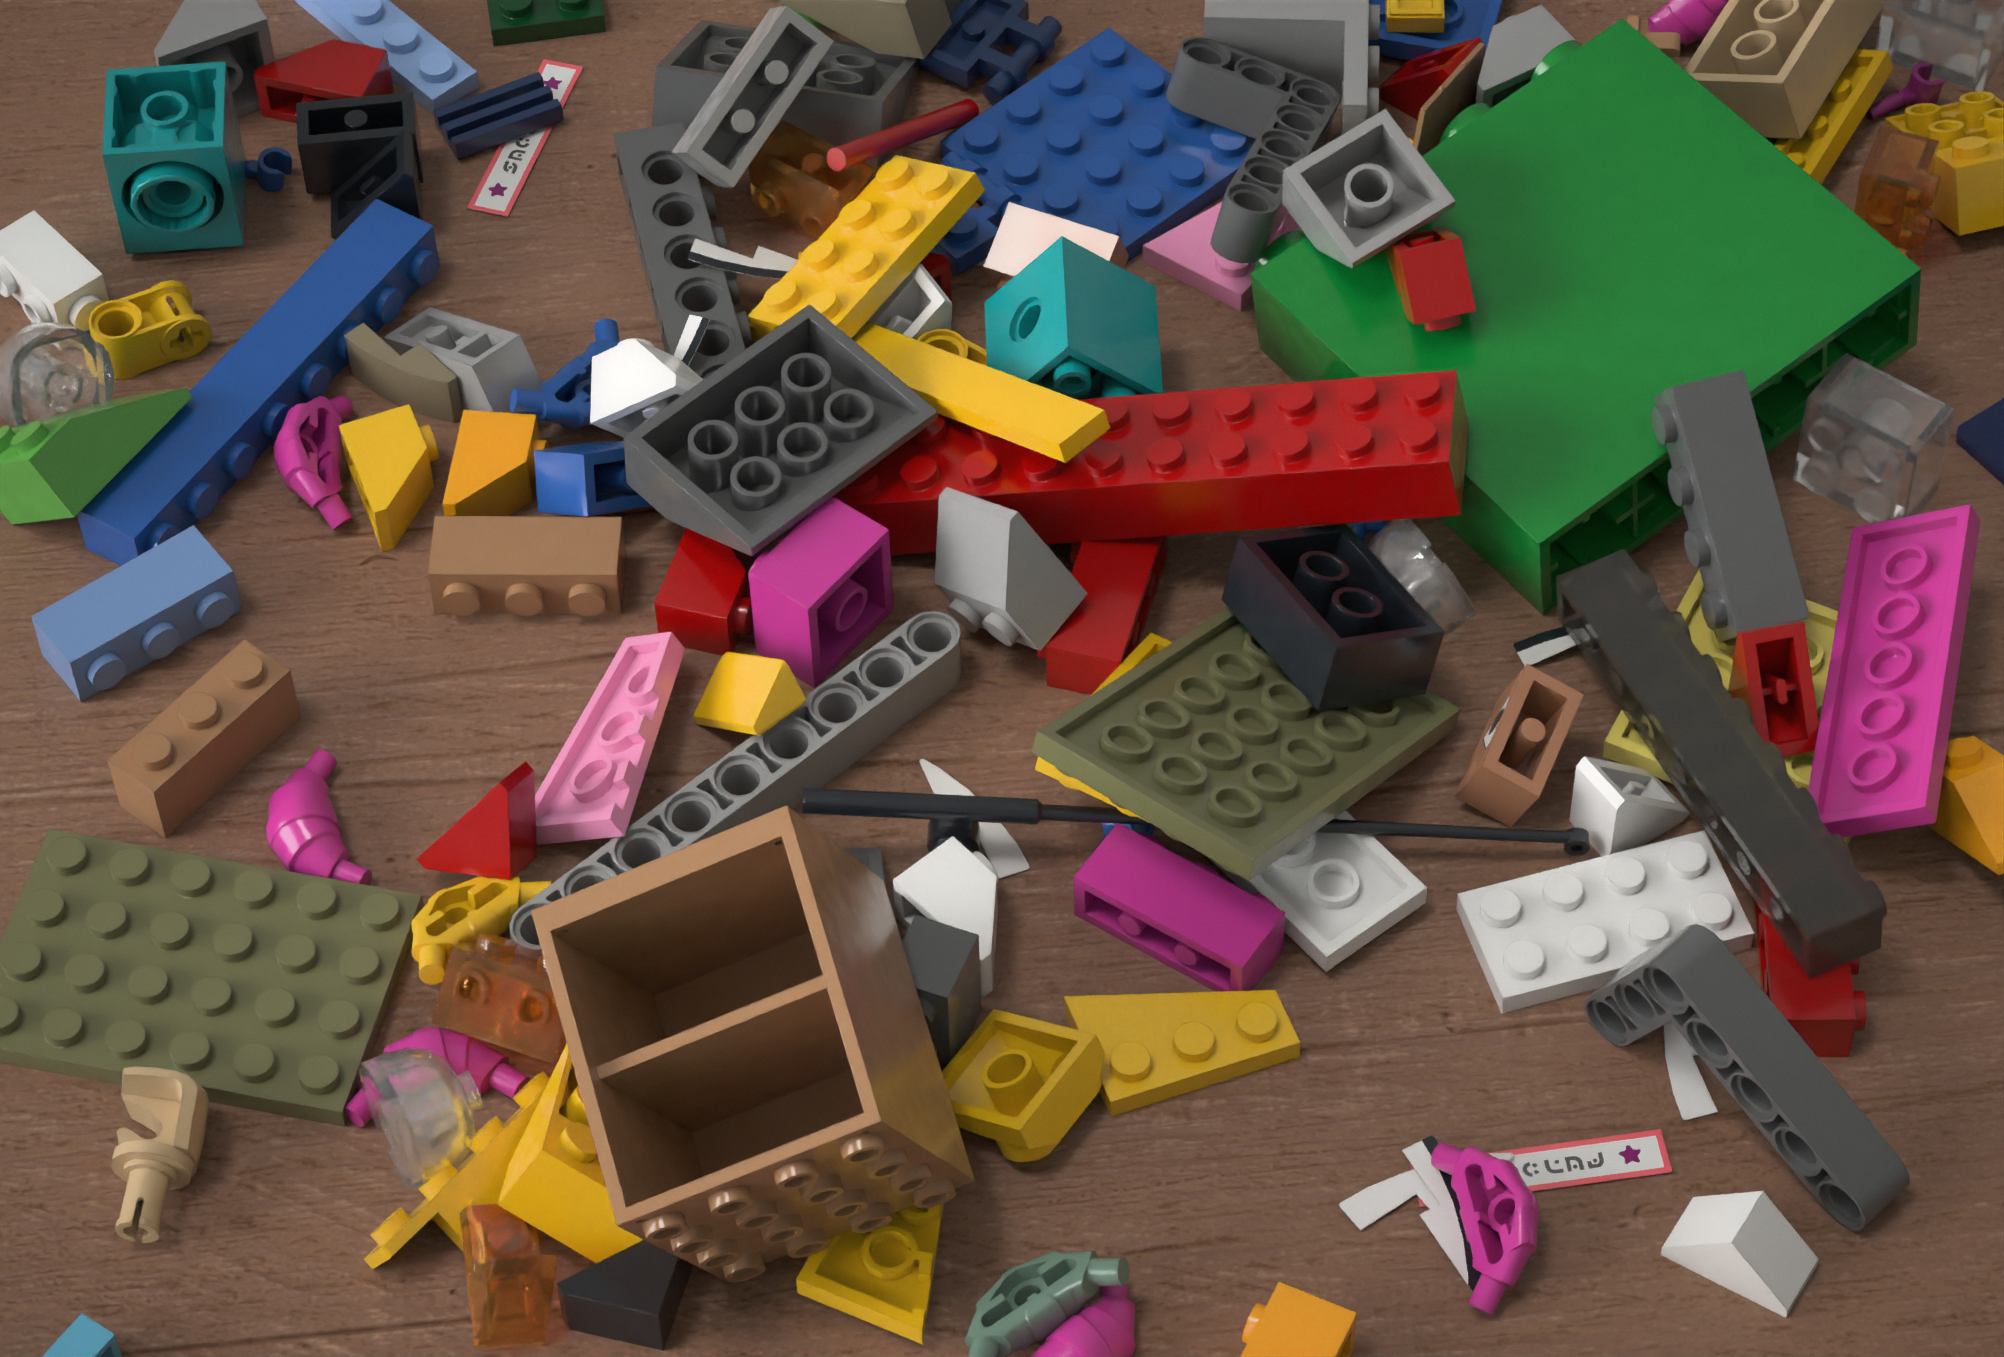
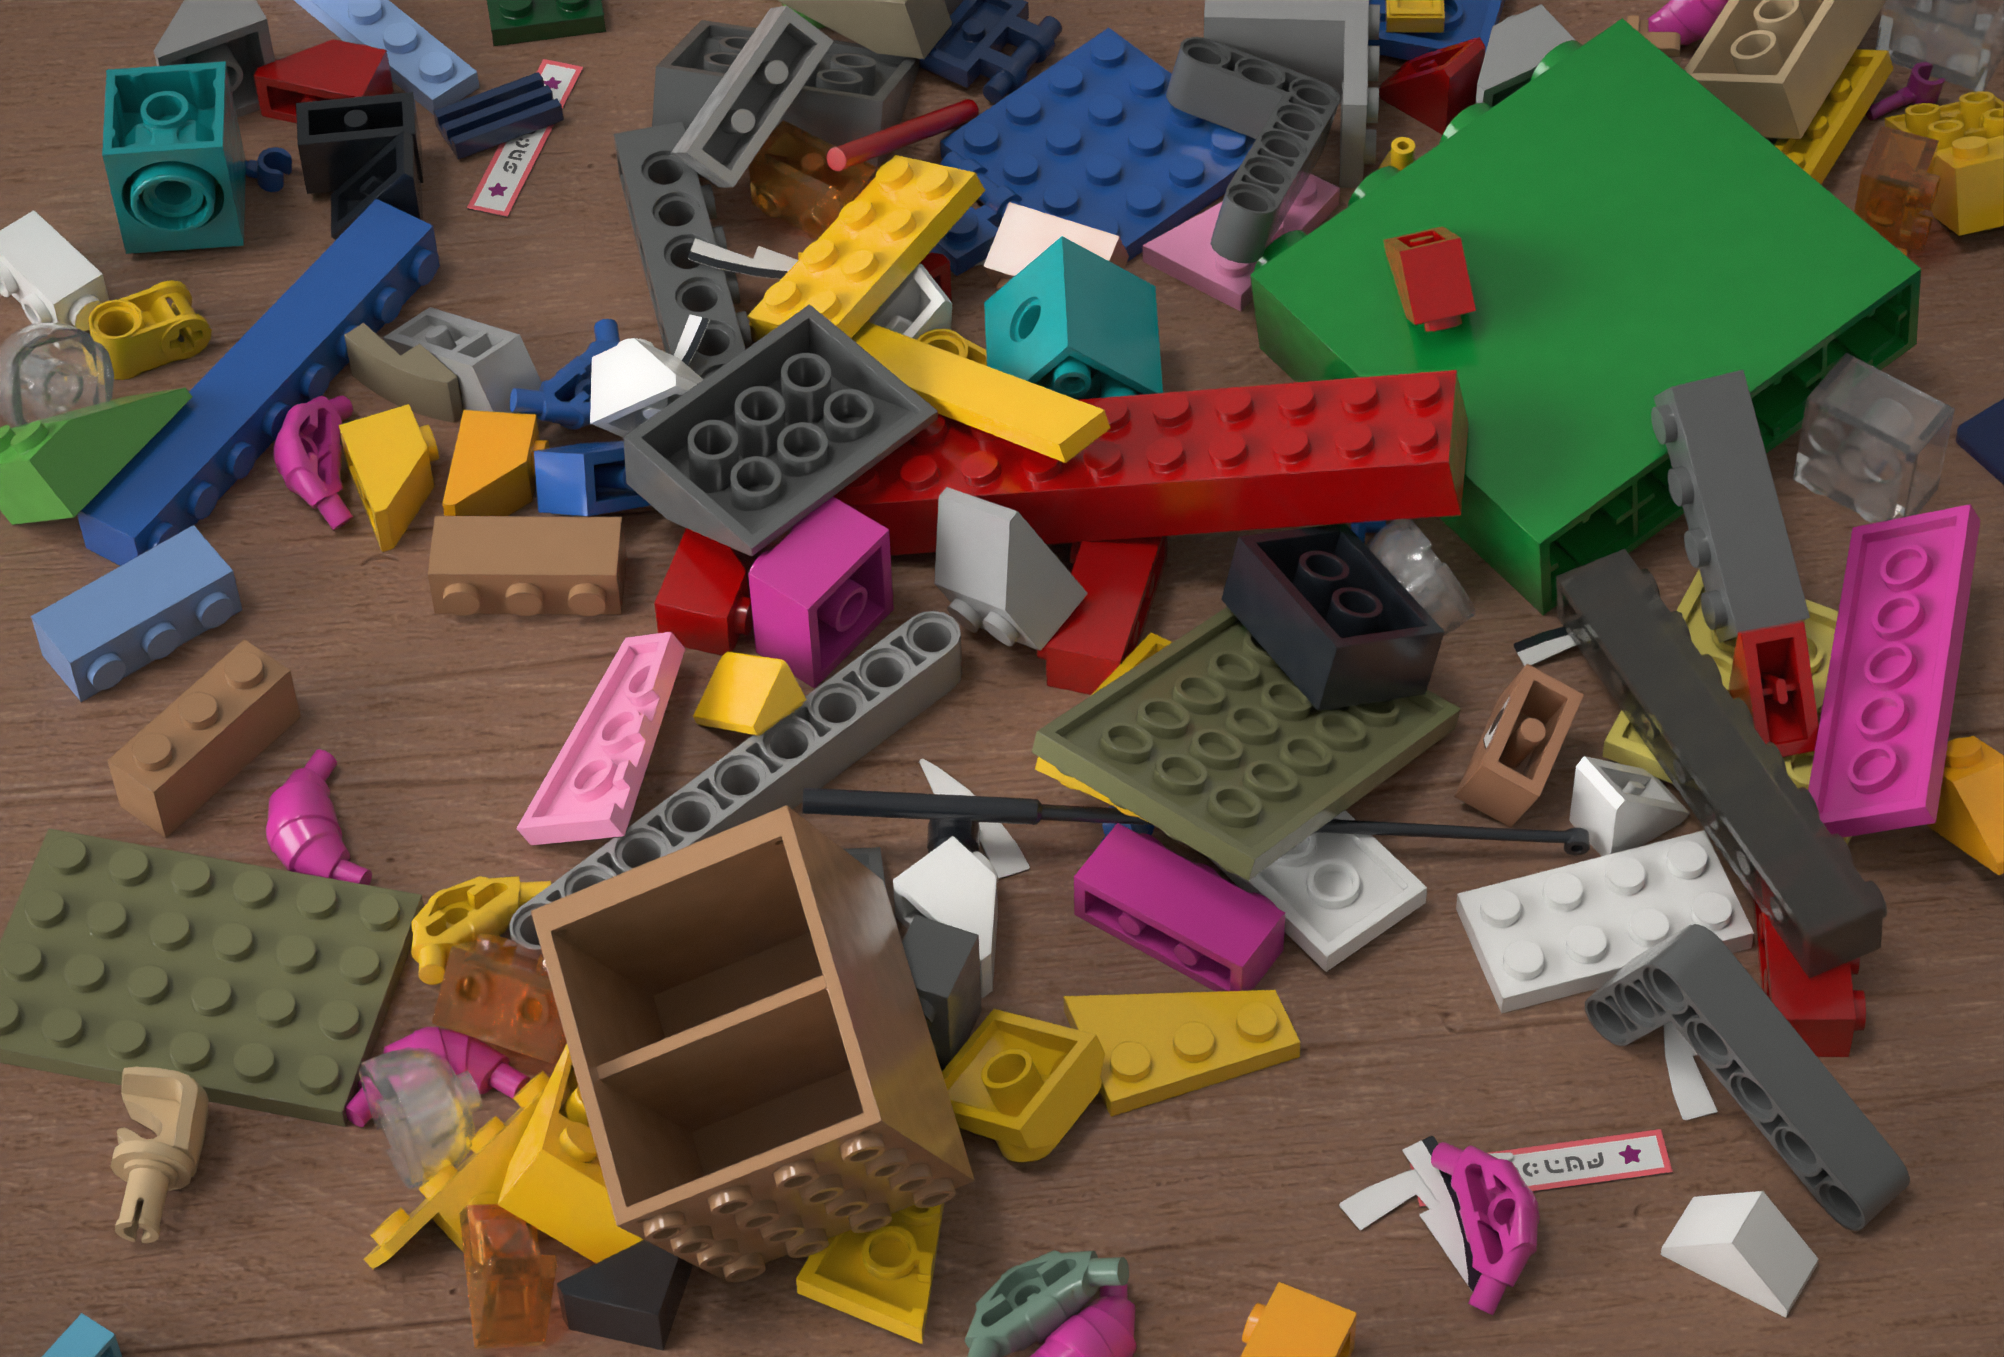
(494, 835): red slope -> none
(1363, 191): light grey slope -> none
(1448, 101): medium nougat window -> none

